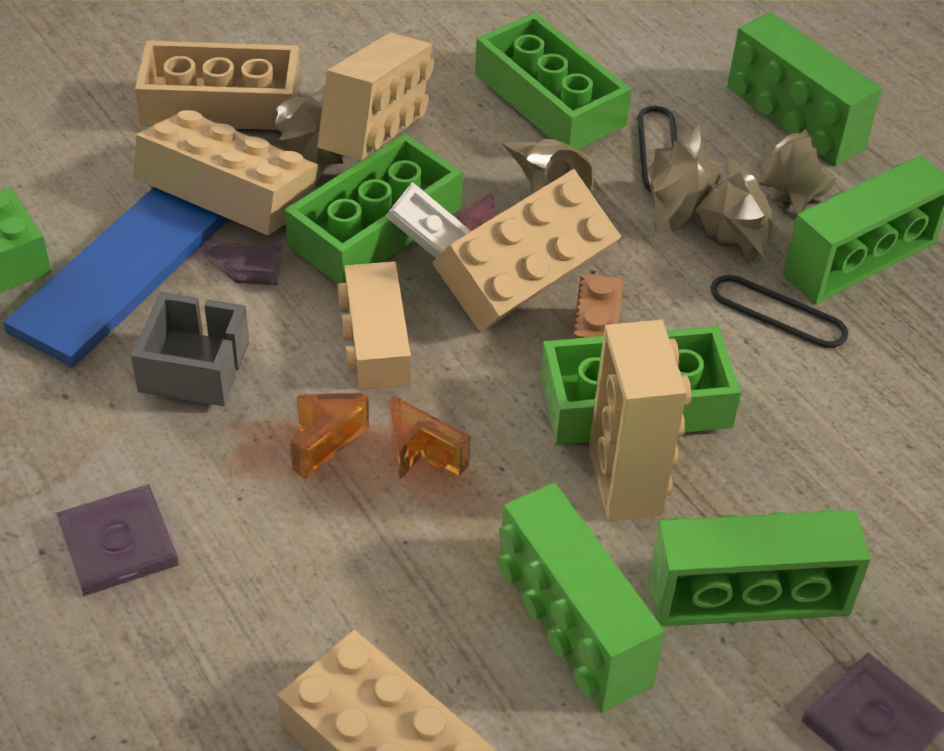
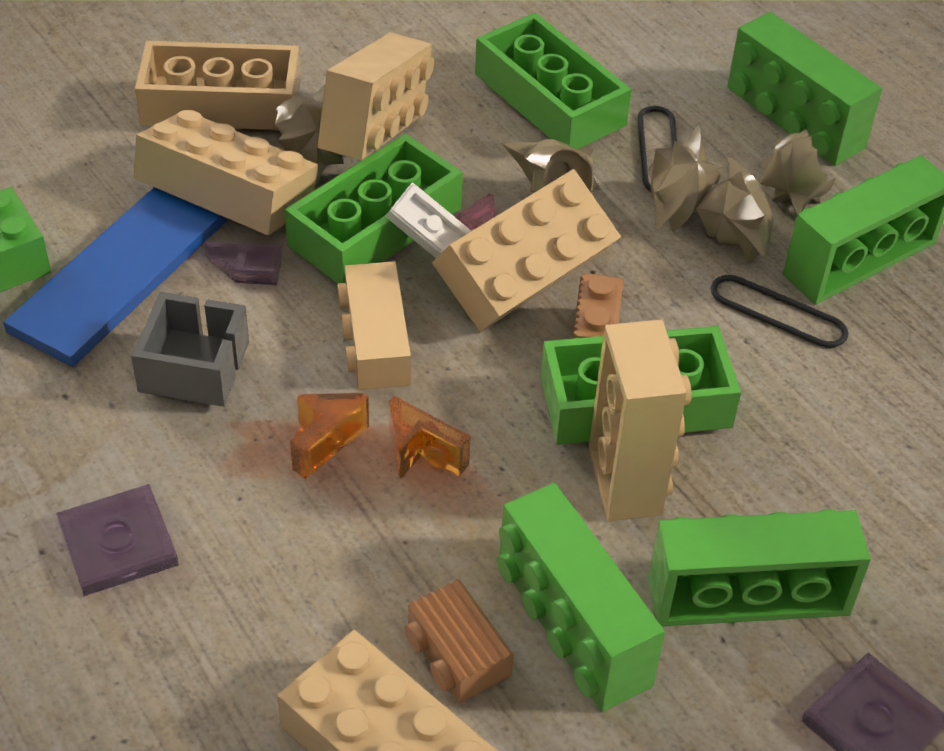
(458, 641): none -> medium nougat brick

